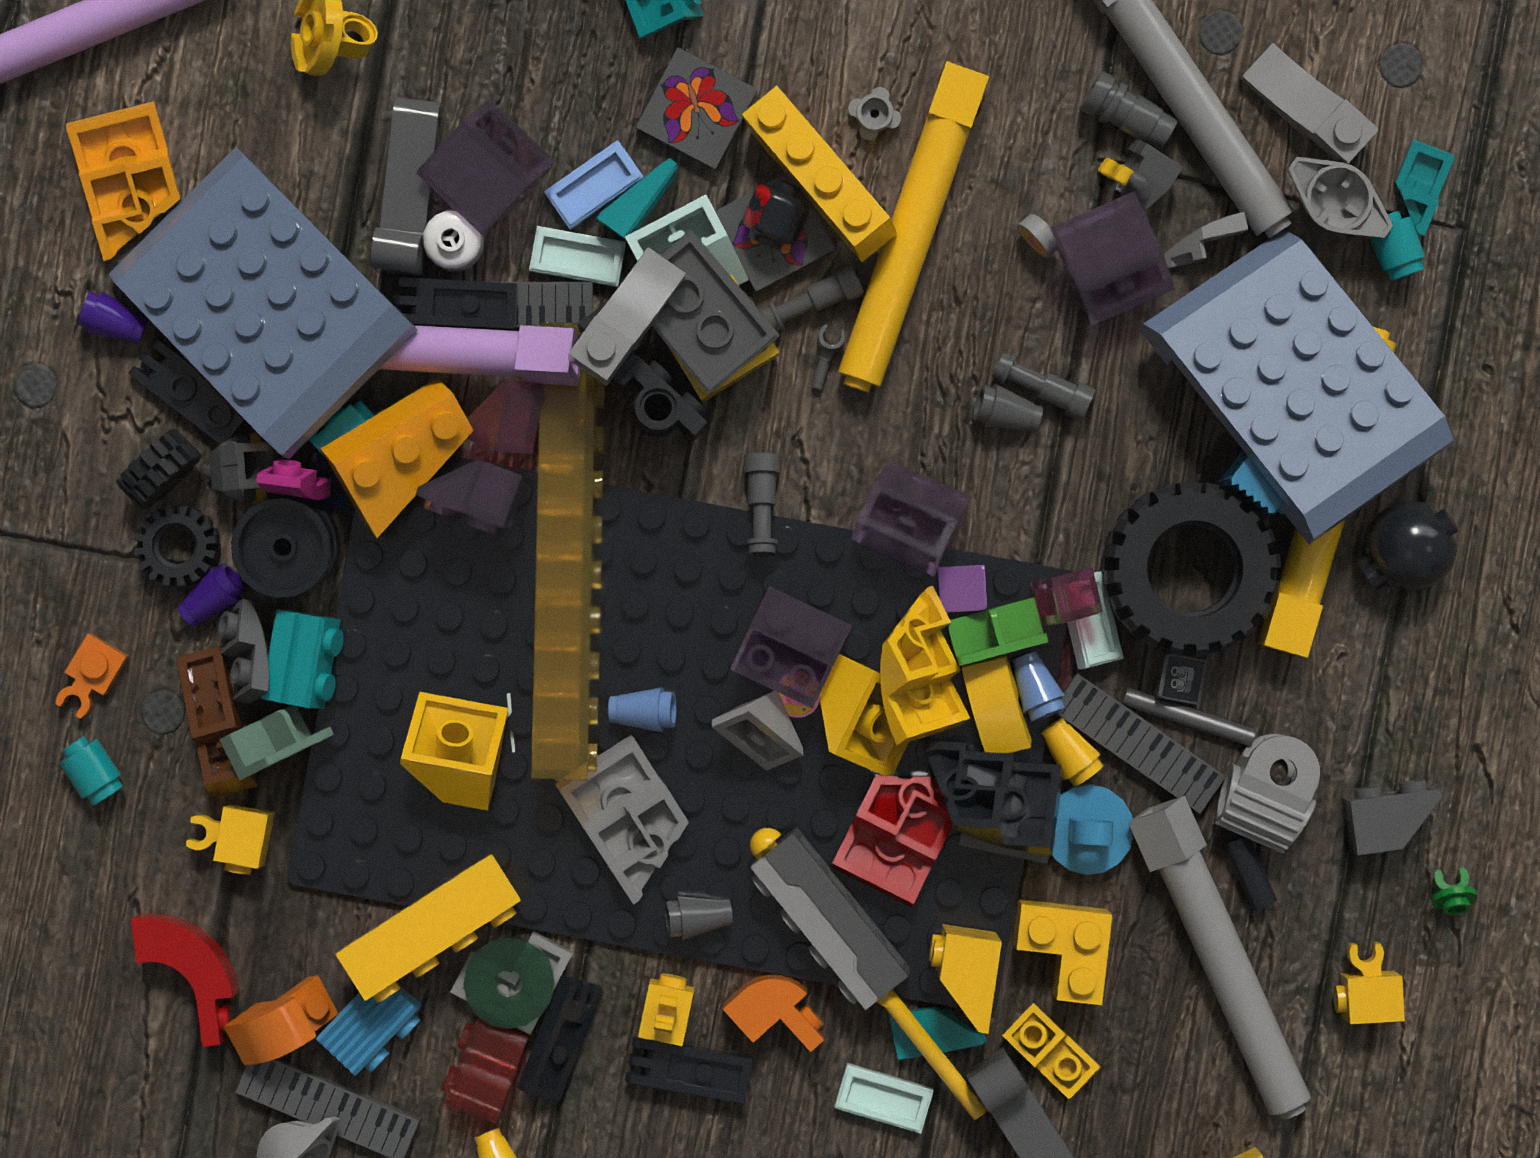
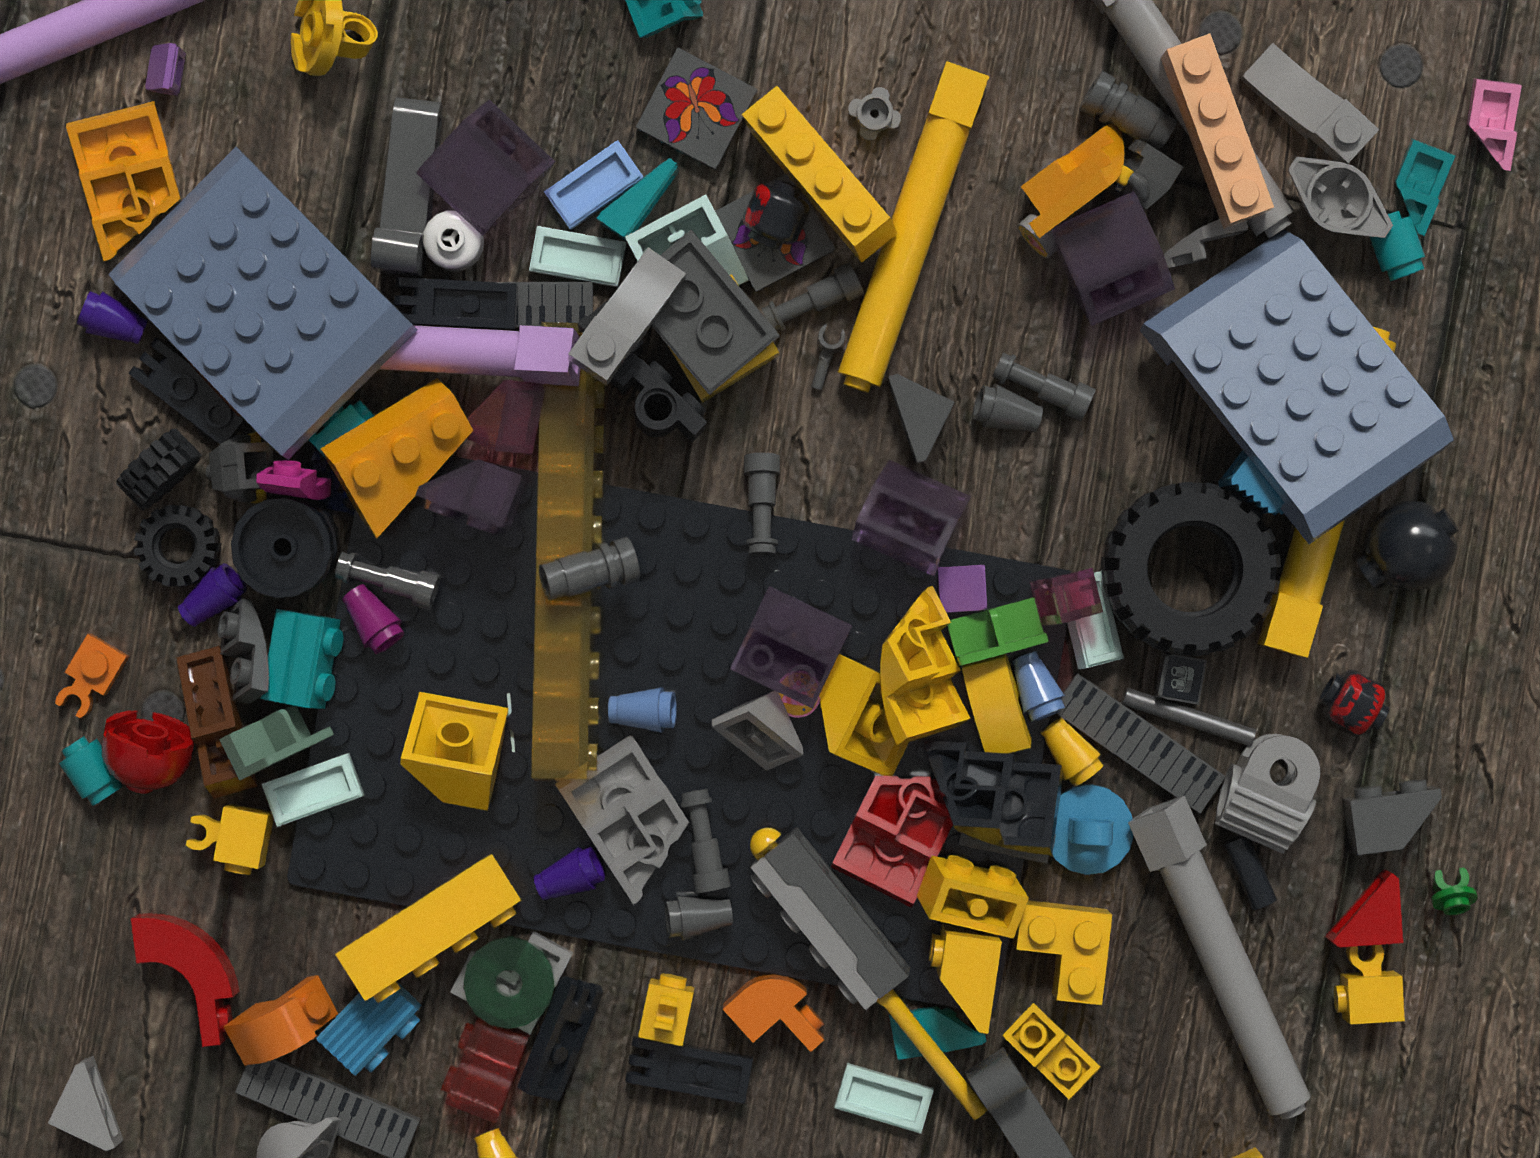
(86, 1109): none -> light grey slope
(146, 752): none -> red cylinder
(165, 69): none -> medium lavender slope
(313, 789): none -> light aqua tile
(372, 619): none -> magenta cone
(395, 581): none -> dark grey piece
(572, 874): none -> dark purple cone
(591, 569): none -> dark grey axle
(705, 850): none -> dark grey piece
(920, 413): none -> dark grey slope
(972, 895): none -> yellow brick
(1075, 178): none -> light orange slope
(1216, 131): none -> light nougat brick
(1353, 702): none -> black head
(1373, 917): none -> red slope
(1493, 117): none -> bright pink slope

